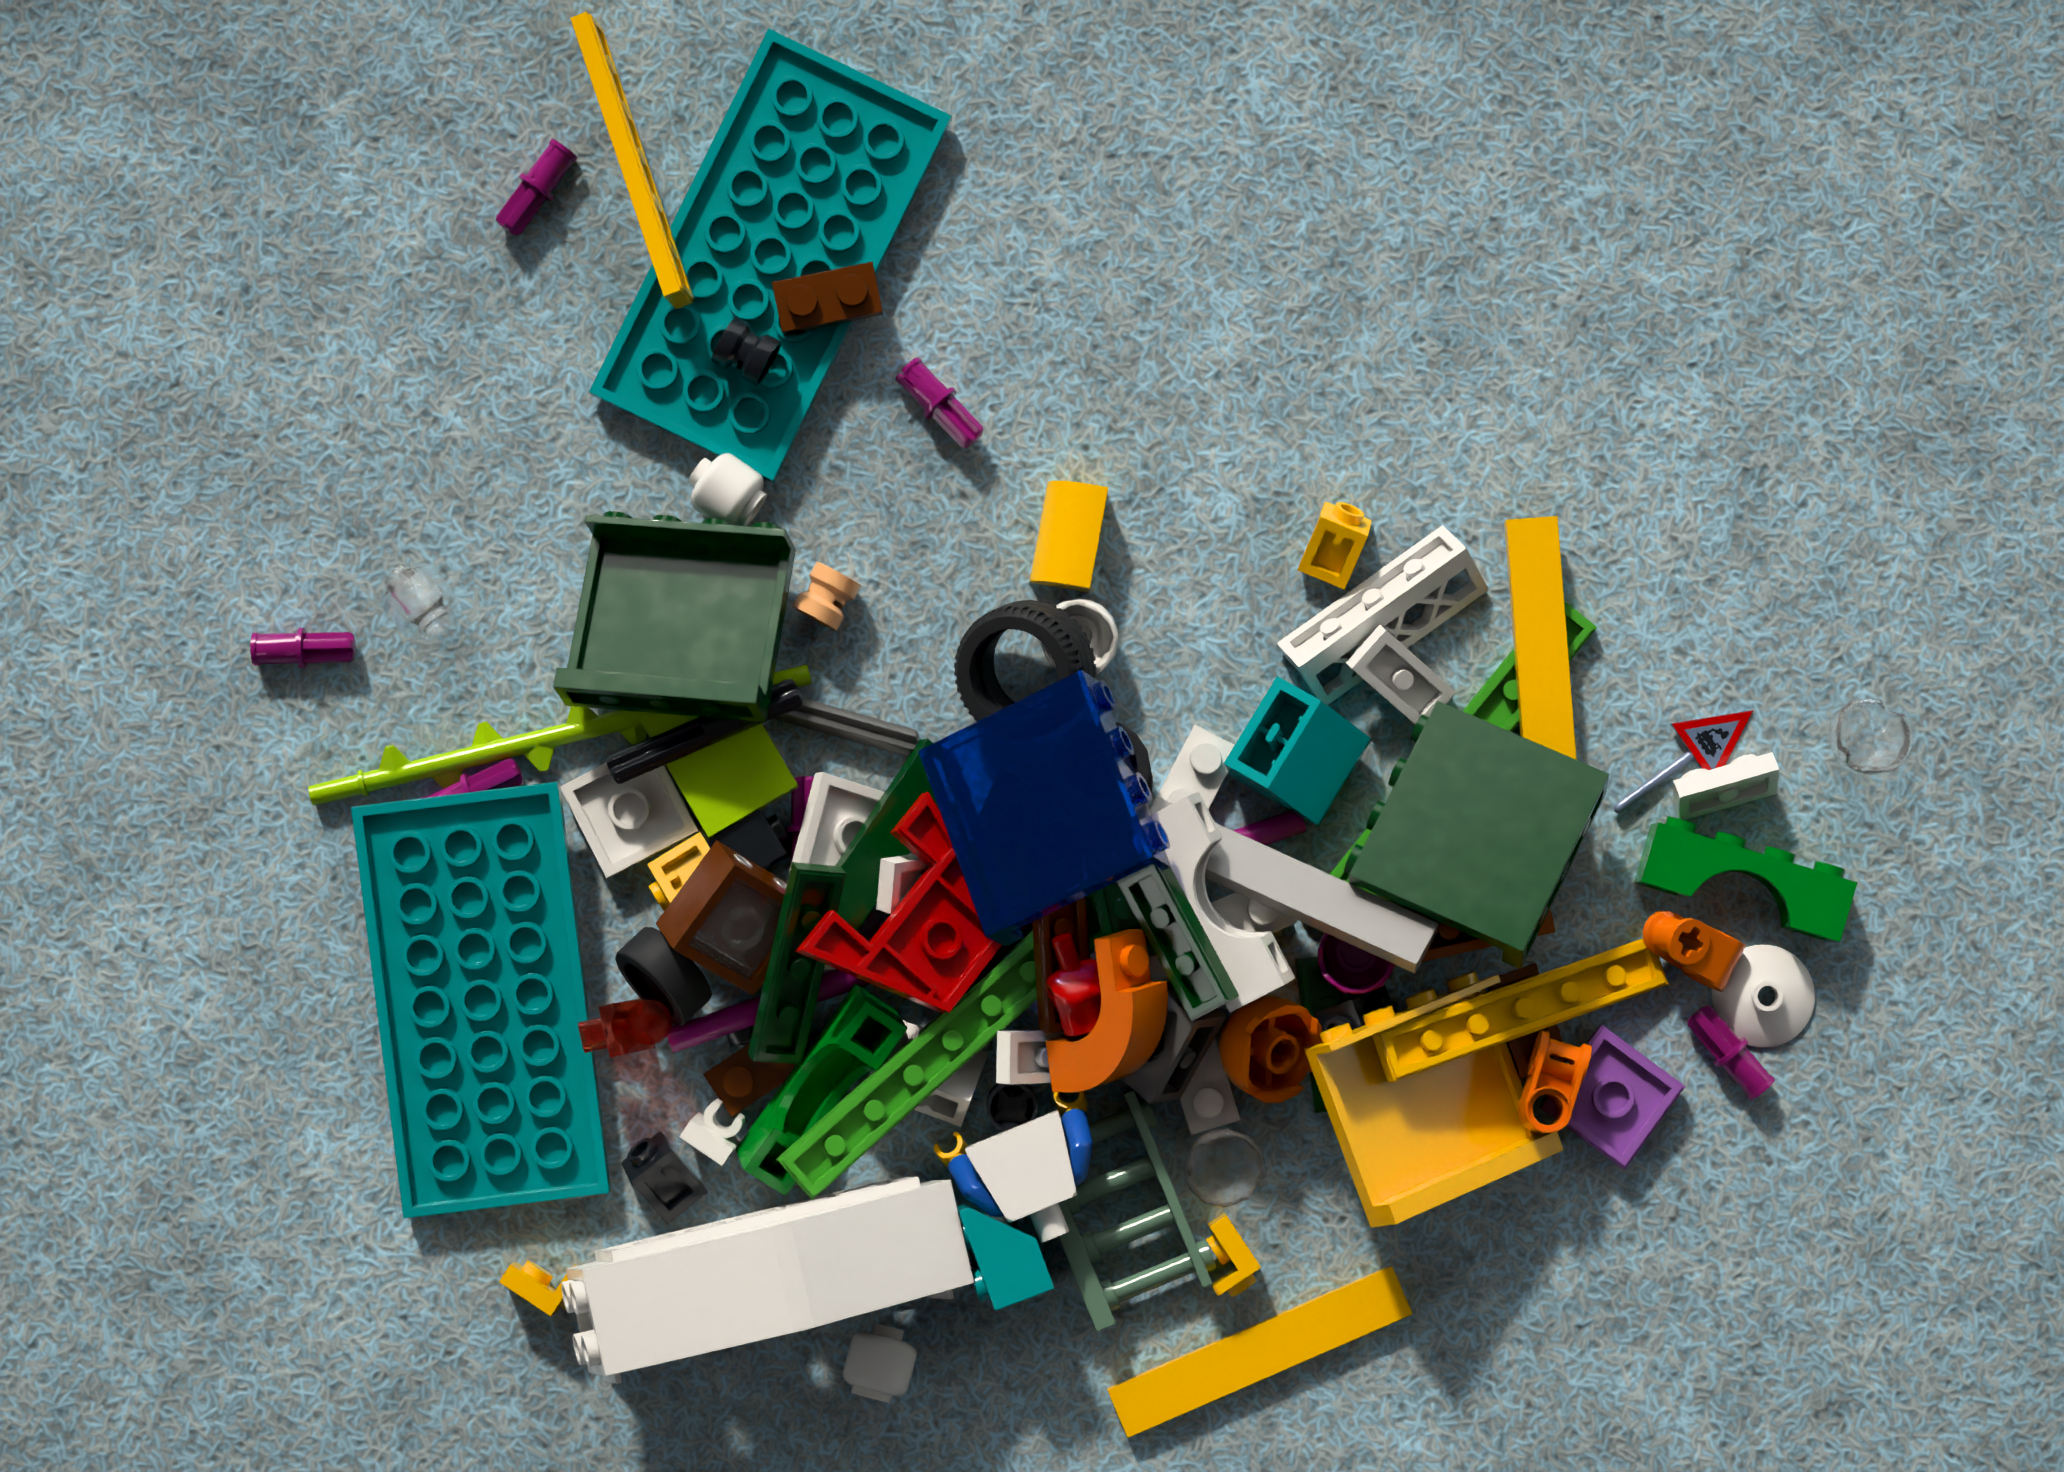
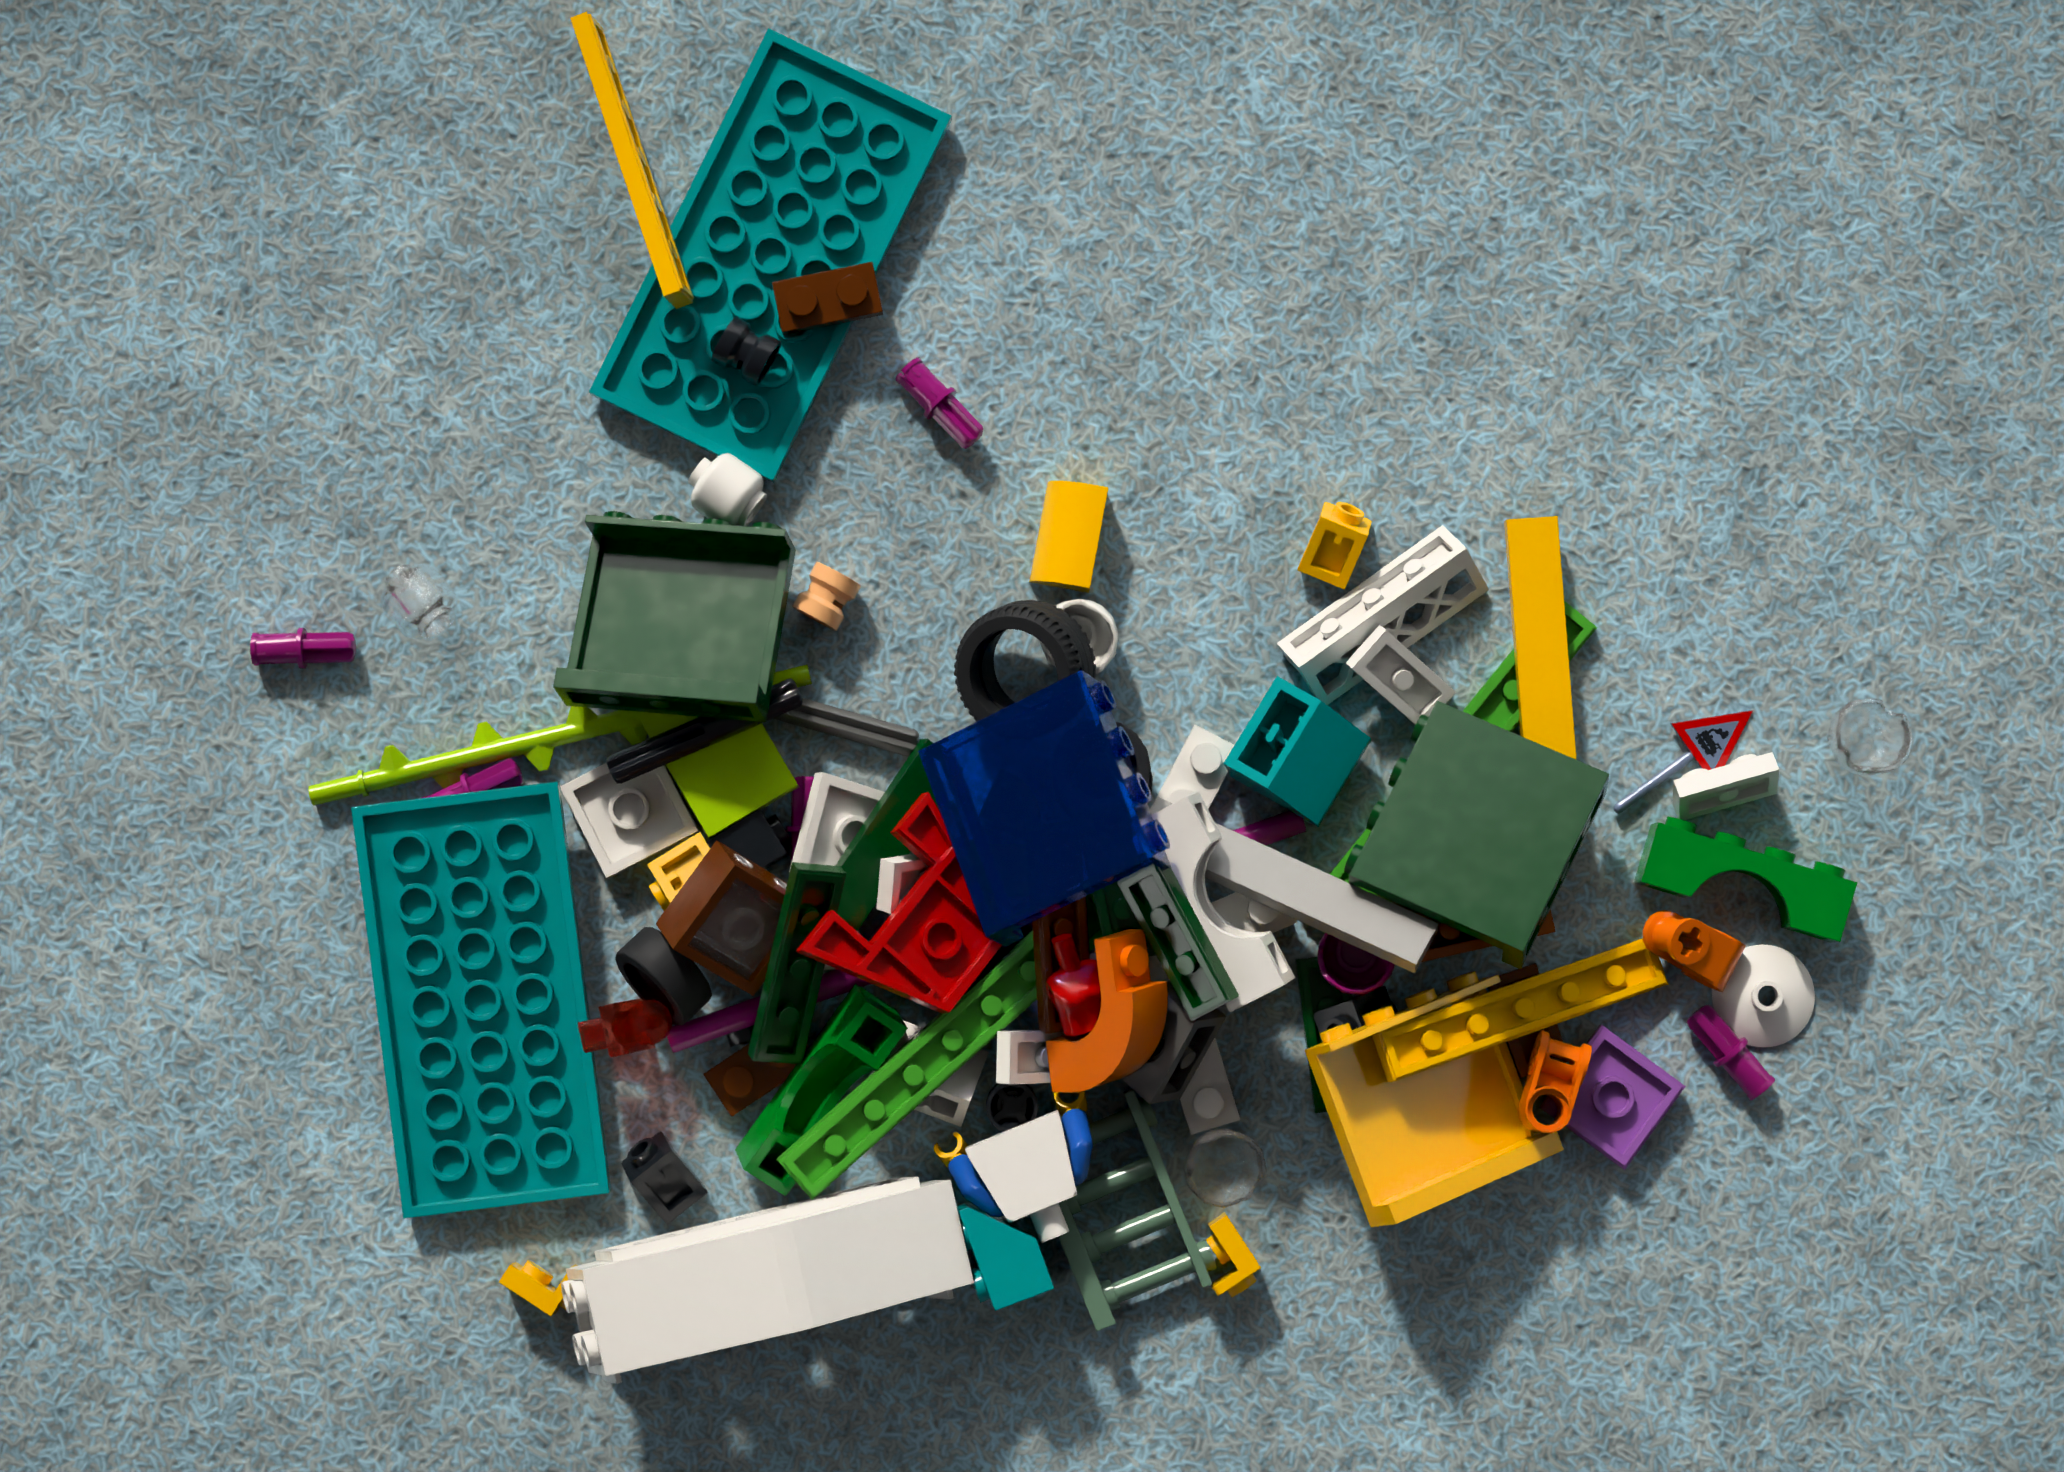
(535, 188): magenta axle -> none
(710, 1136): white tile -> none
(879, 1363): white head -> none
(1259, 1351): yellow tile -> none
(1266, 1047): orange cylinder -> none

